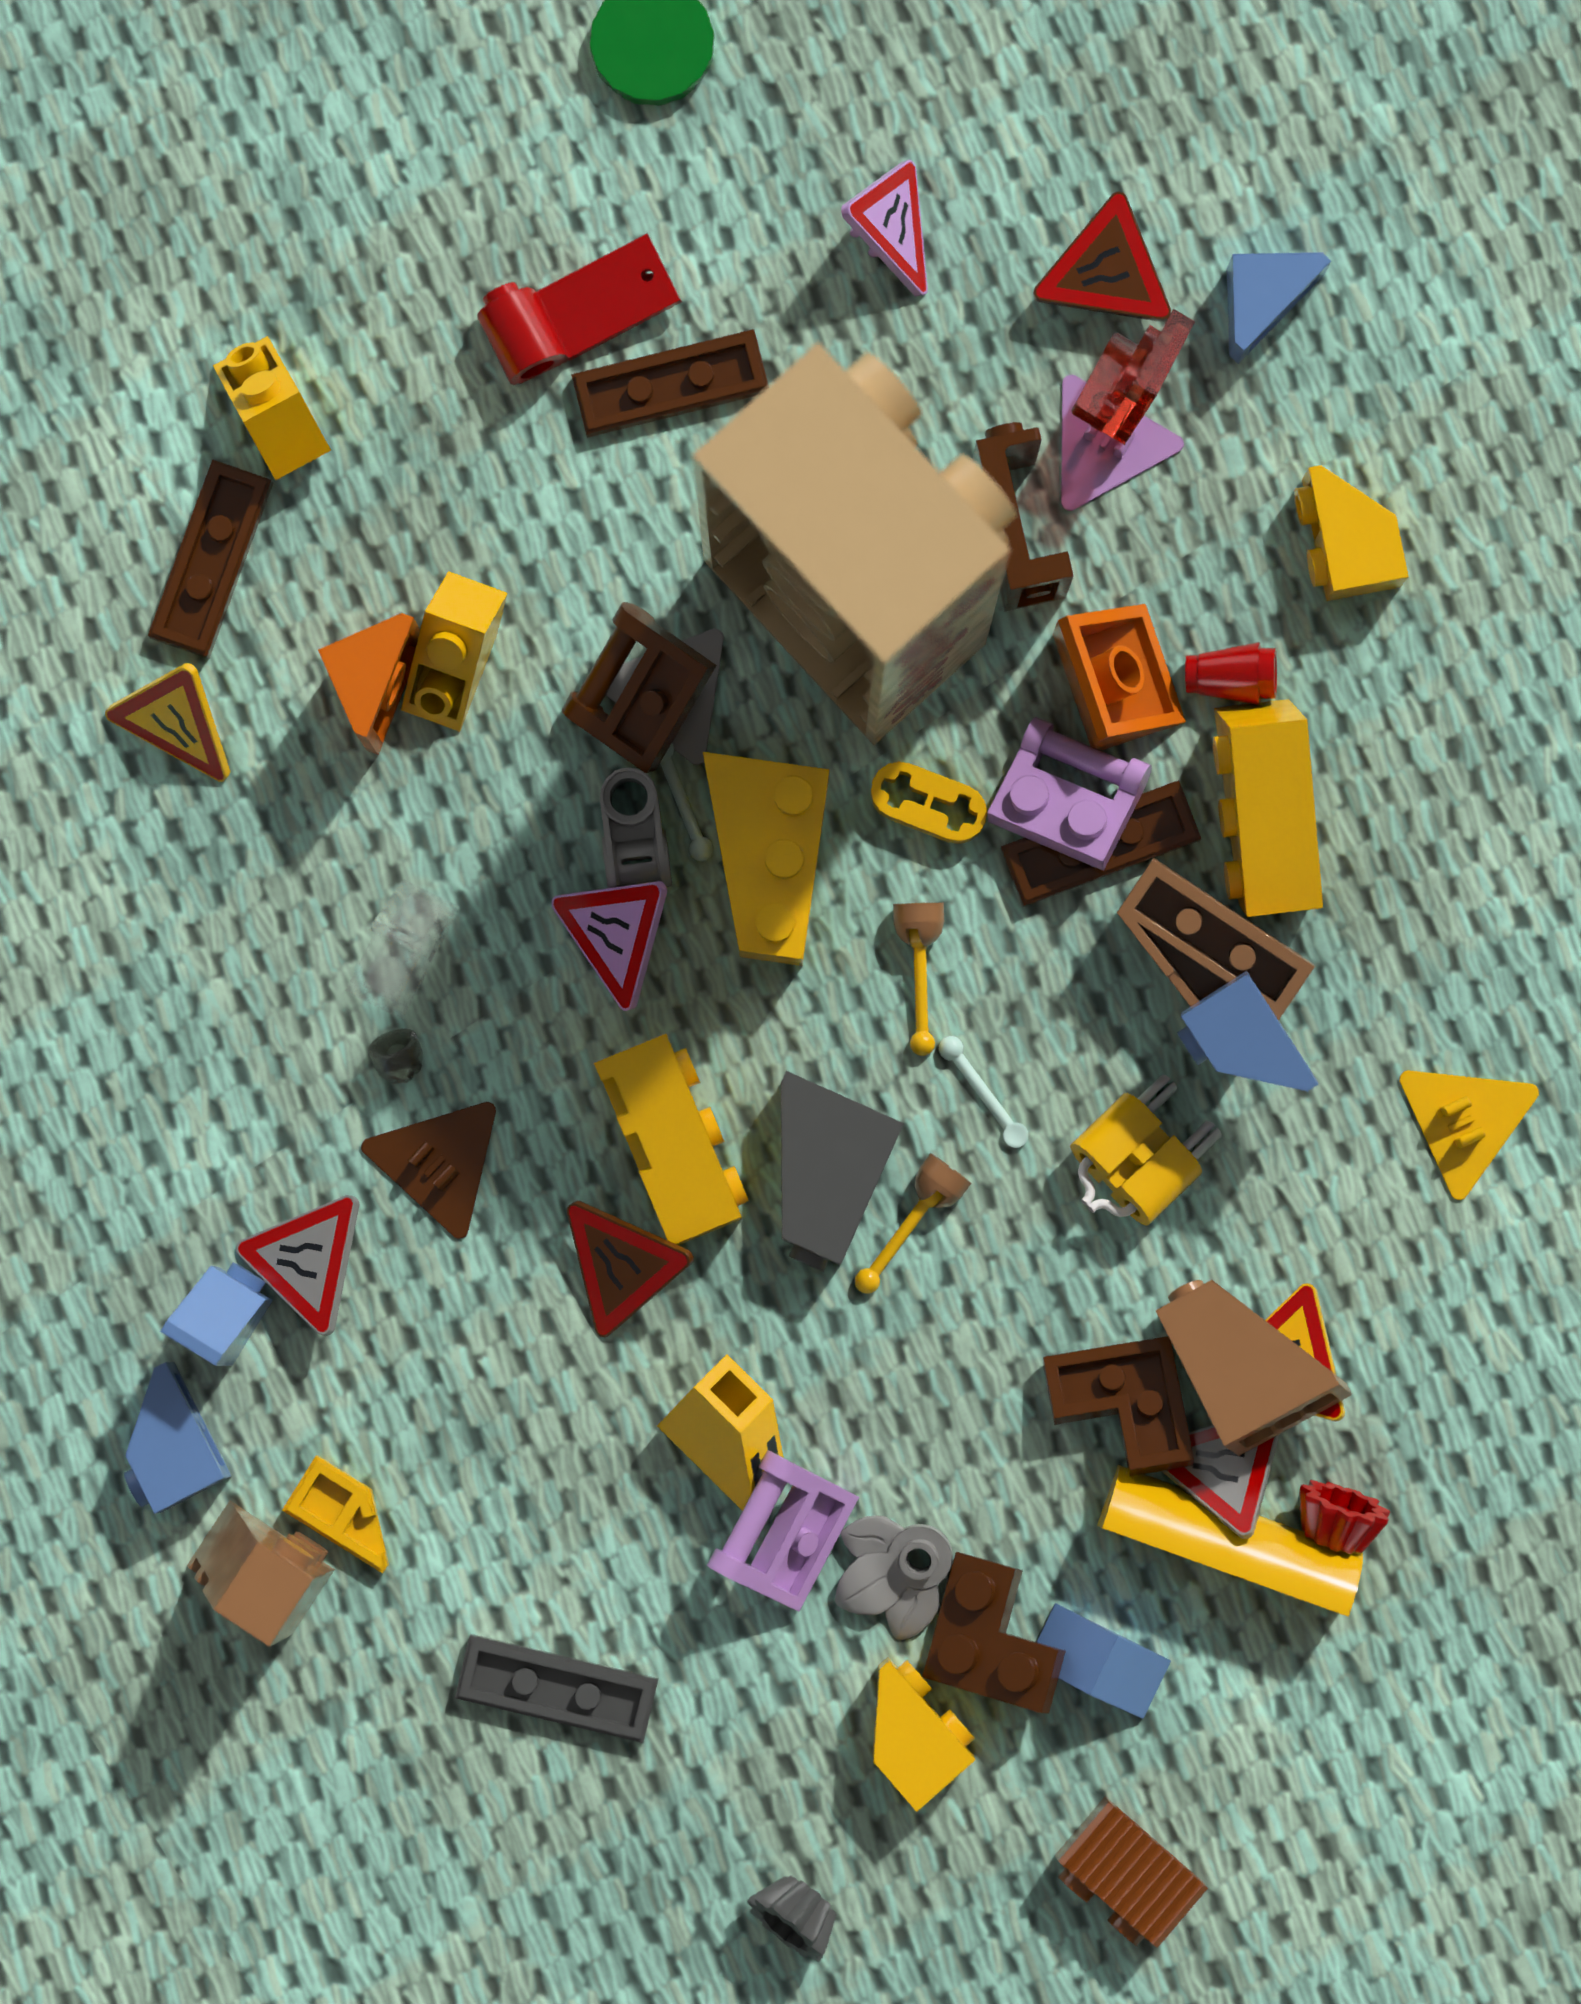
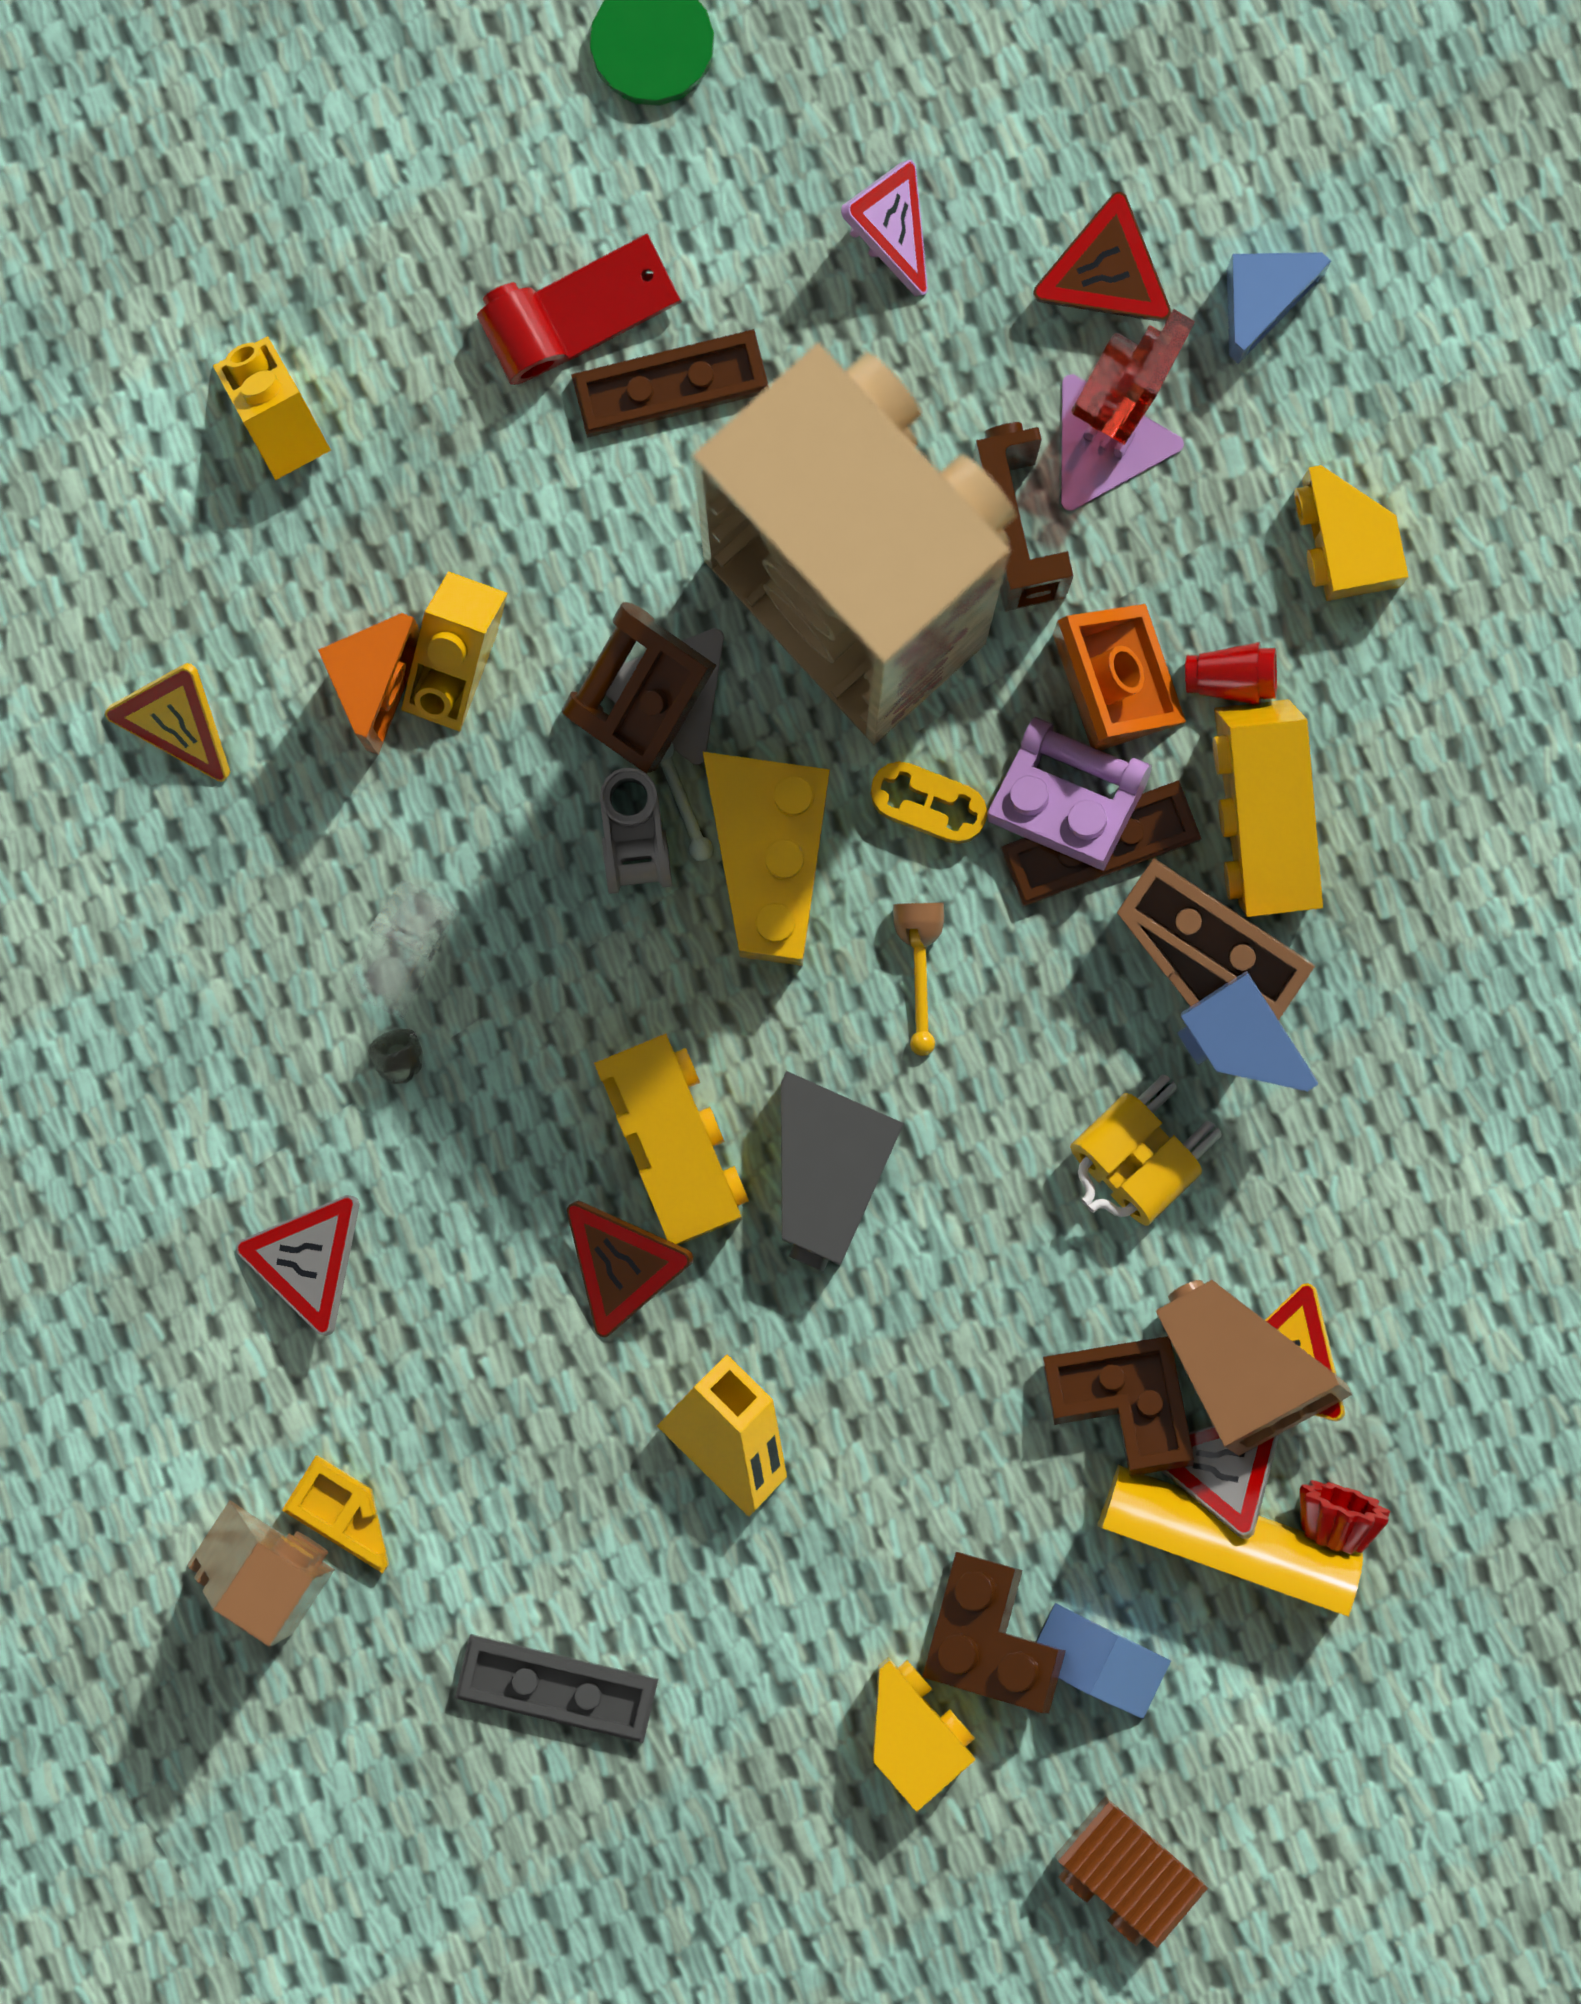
(171, 1445): medium blue slope -> none
(210, 559): reddish brown tile -> none
(219, 1314): medium blue slope -> none
(439, 1162): reddish brown piece -> none
(615, 933): piece -> none
(795, 1915): dark grey piece -> none
(797, 1538): lavender plate -> none
(886, 1579): light grey plate -> none
(936, 1188): hinge -> none
(1014, 1134): light aqua hinge -> none
(1465, 1121): yellow piece -> none

